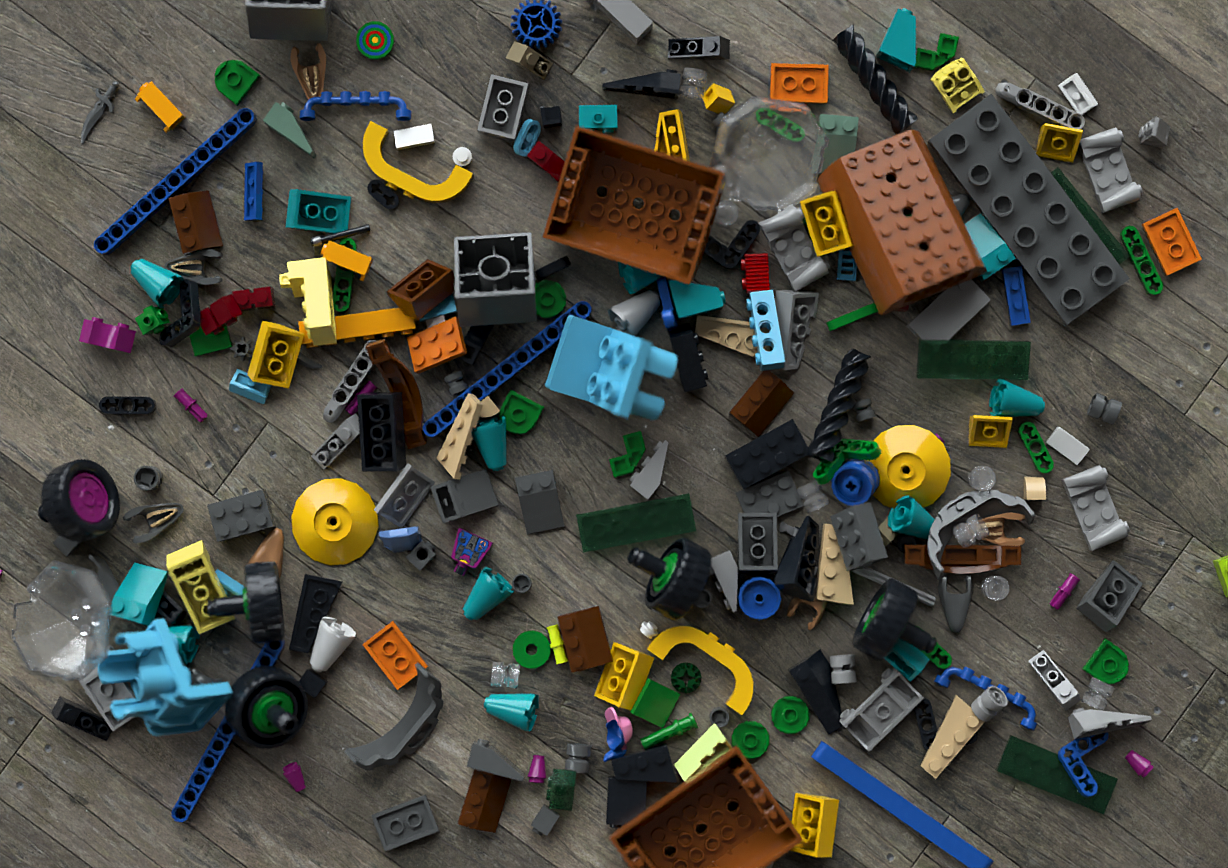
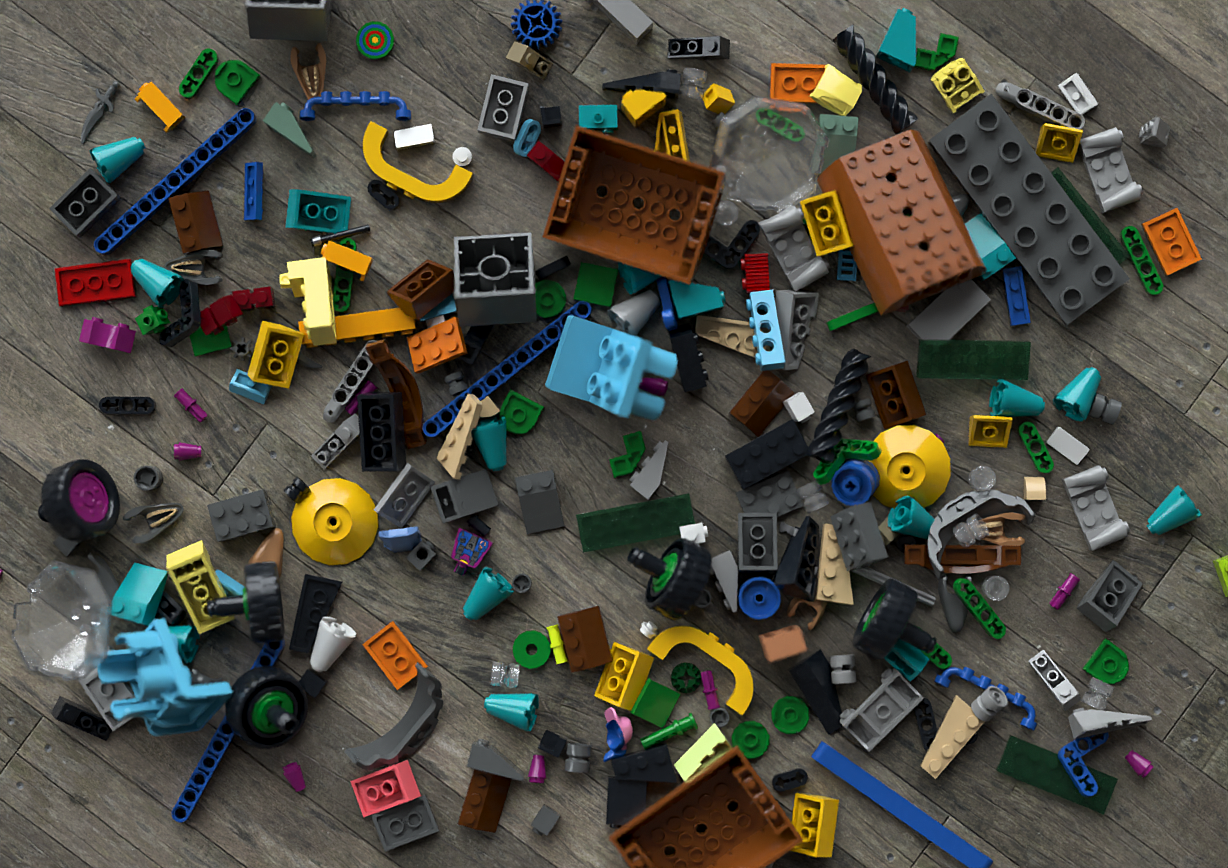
(85, 203): none -> dark grey brick
(95, 282): none -> red tile
(117, 157): none -> teal cone
(186, 451): none -> magenta cone
(201, 58): none -> green beam
(296, 489): none -> black wheel
(385, 788): none -> coral slope
(477, 524): none -> black pin
(552, 743): none -> black panel
(562, 789): clear green brick -> none
(595, 284): none -> green tile
(641, 105): none -> yellow slope
(654, 386): none -> magenta cone
(694, 532): none -> white bracket
(709, 689): none -> magenta axle
(782, 642): none -> nougat brick
(788, 775): none -> black beam
(799, 407): none -> white brick
(836, 91): none -> light yellow slope
(895, 394): none -> reddish brown slope
(981, 606): none -> green beam
(1079, 394): none -> teal cone
(1173, 512): none -> teal cone

